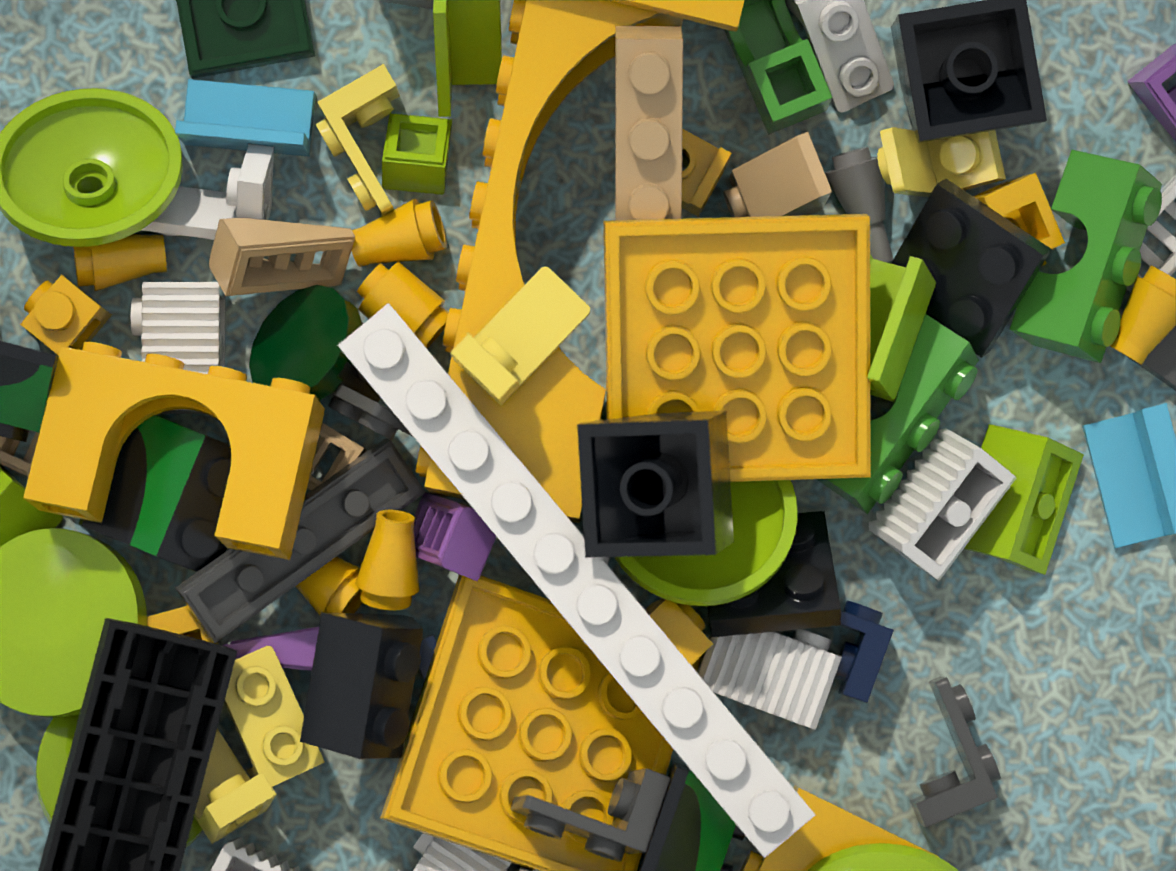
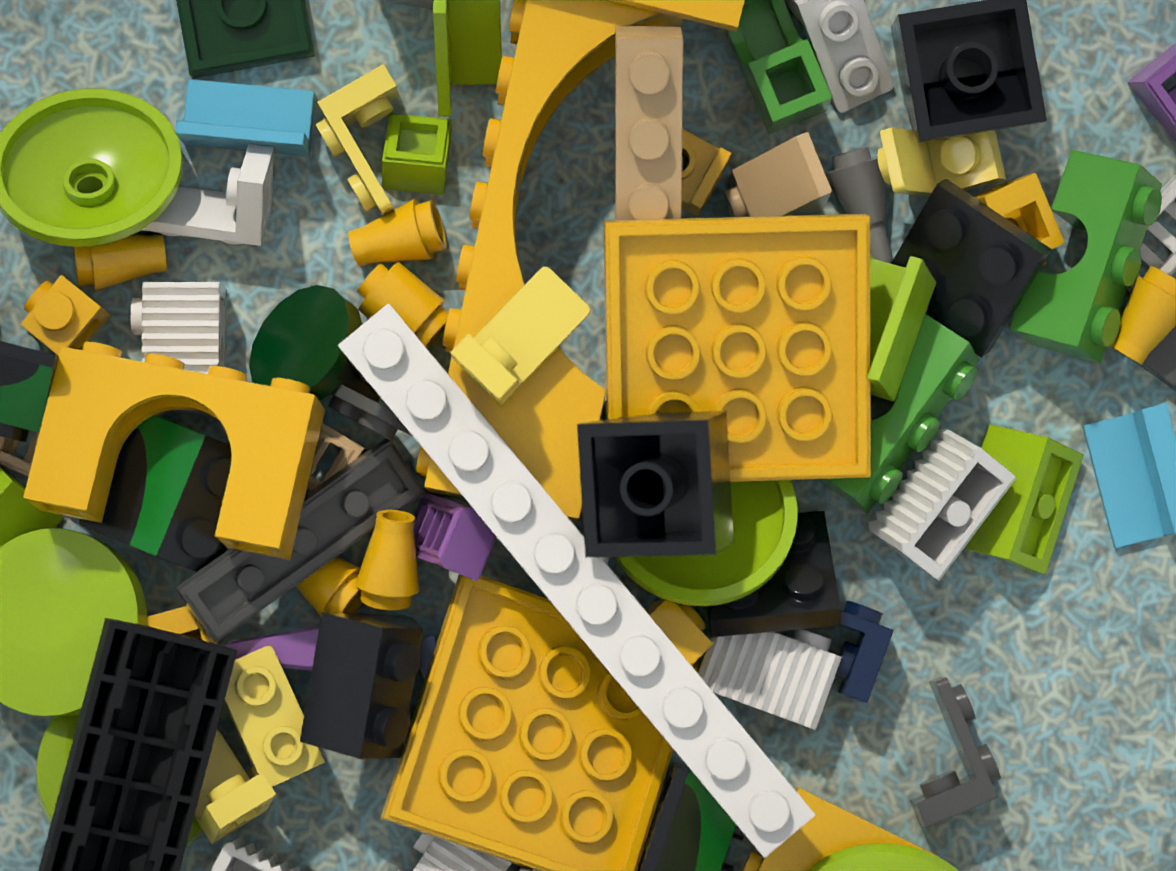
(243, 242): tan slope -> none
(632, 804): dark grey bracket -> none

